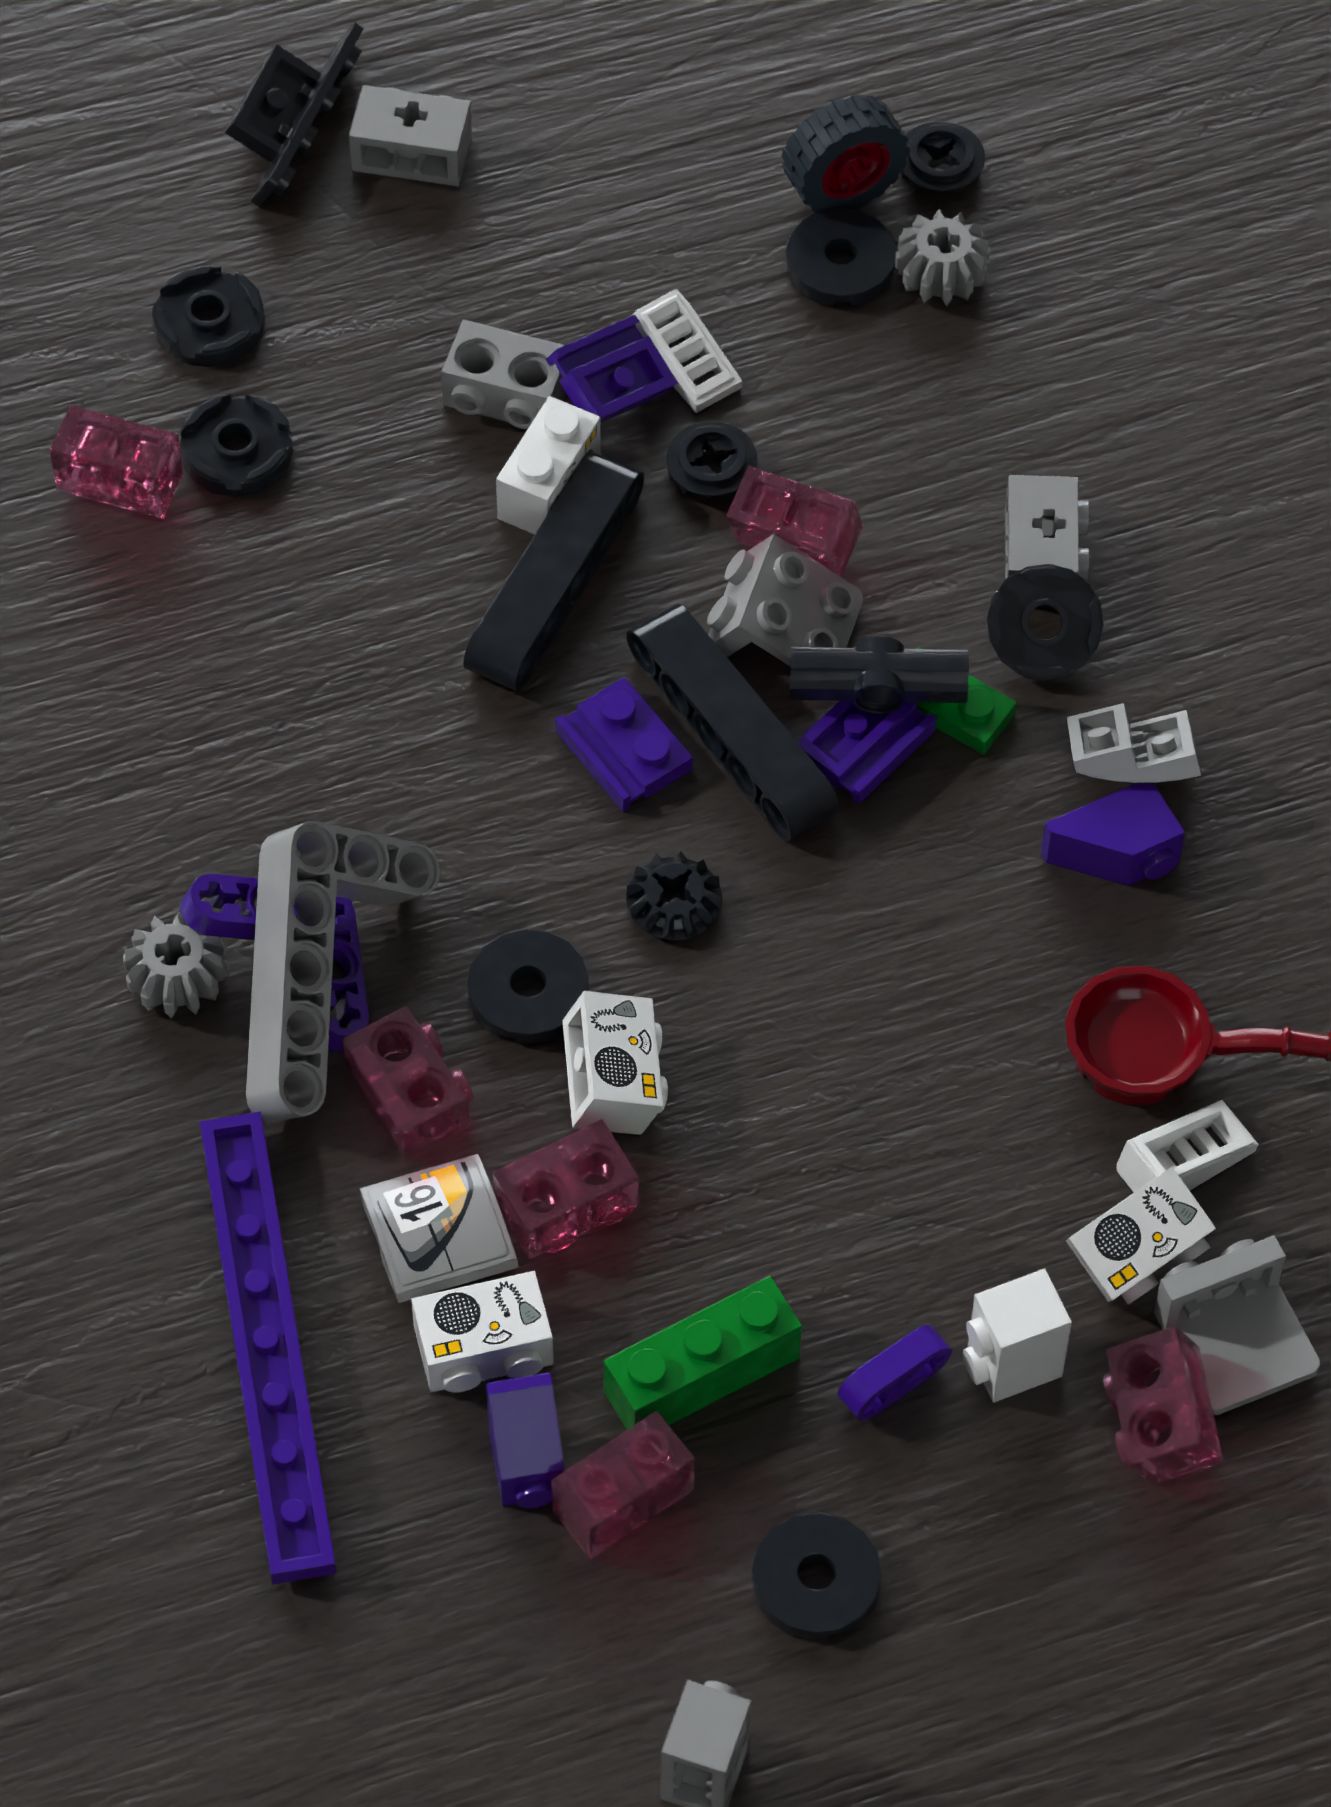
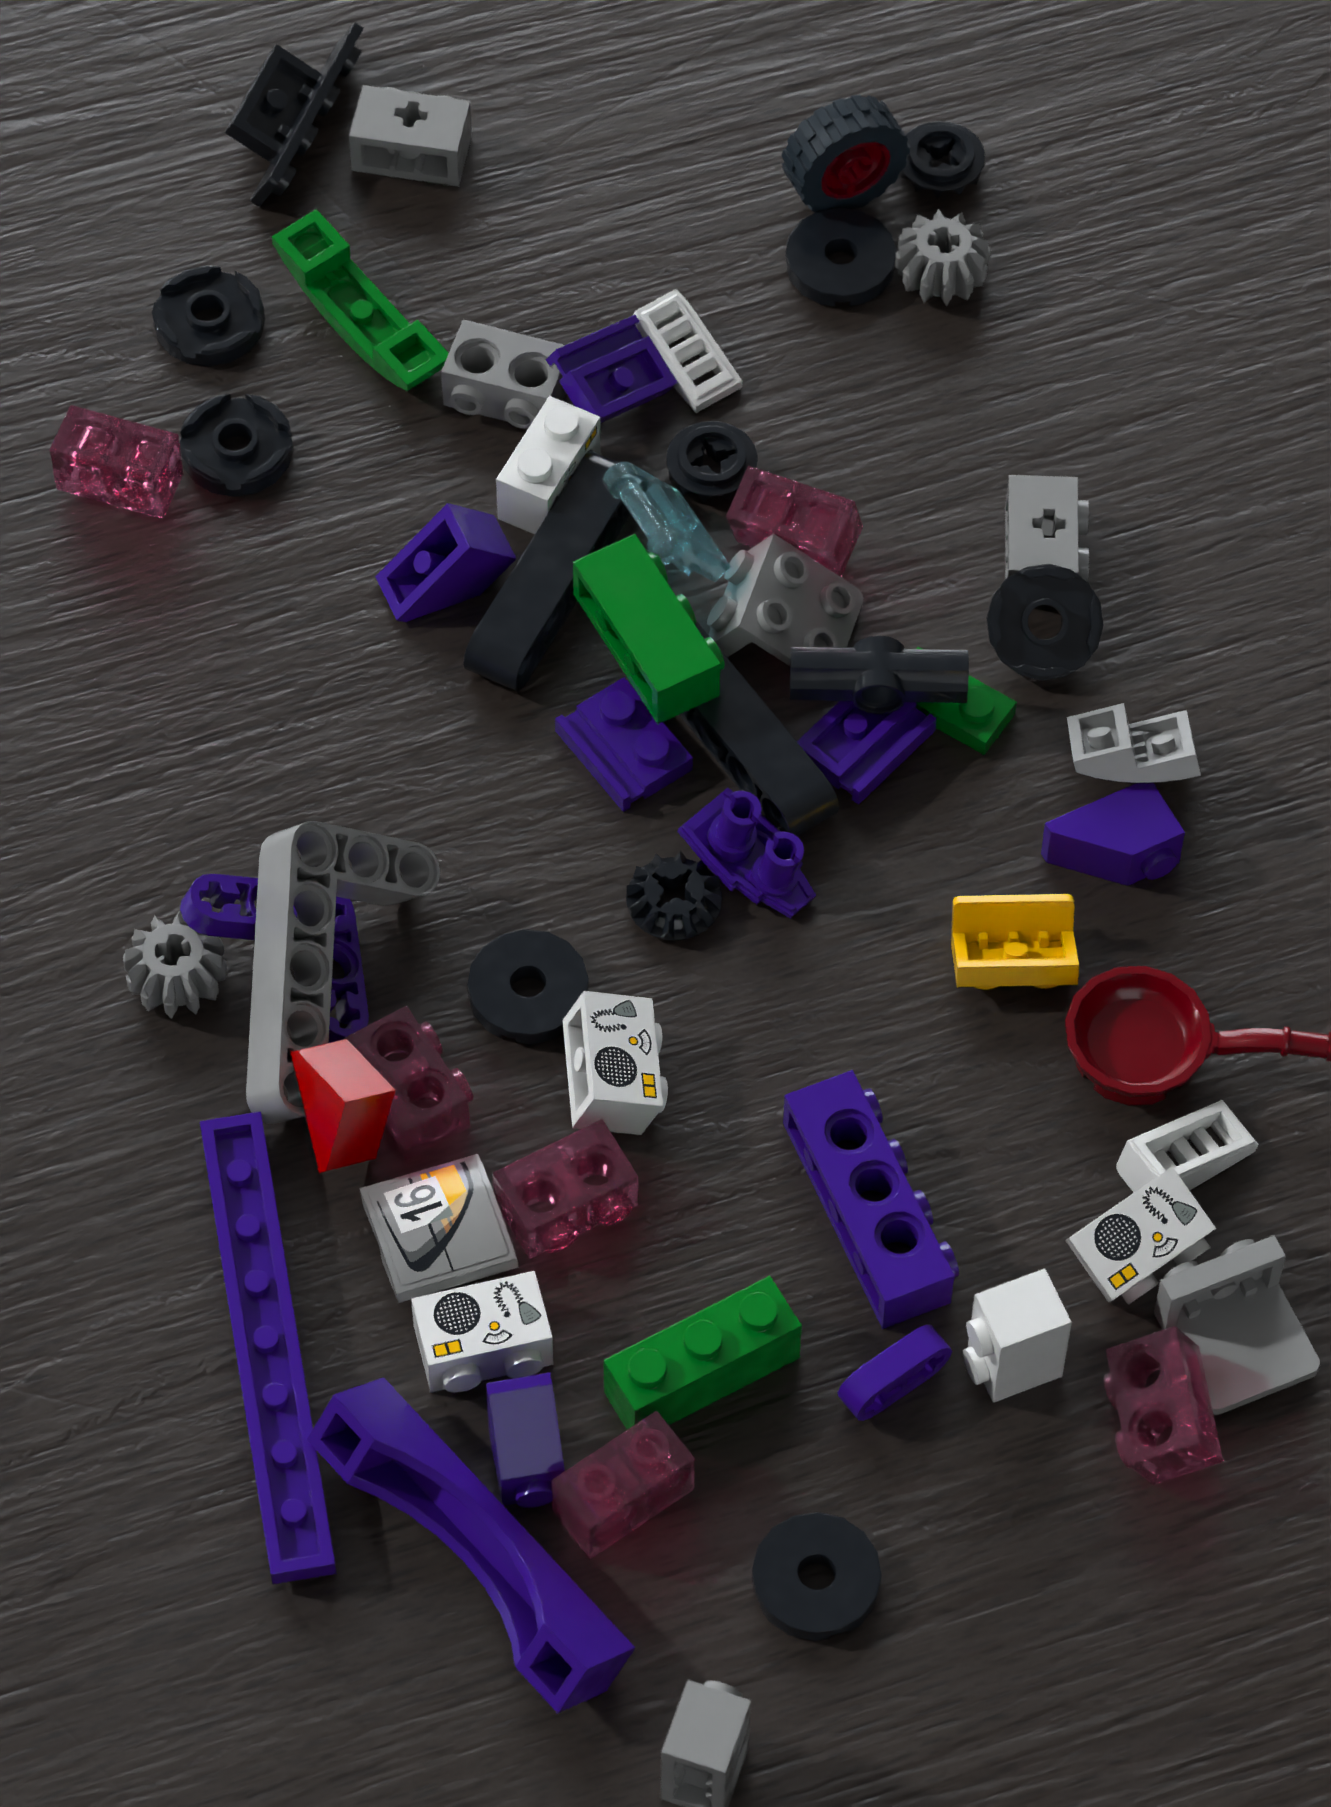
(342, 1103): none -> red slope
(355, 306): none -> green slope
(445, 563): none -> dark purple slope
(553, 1626): none -> dark purple arch
(648, 628): none -> green brick
(666, 521): none -> clear light blue plate
(749, 852): none -> dark purple connector
(893, 1282): none -> dark purple brick
(1014, 941): none -> yellow bracket

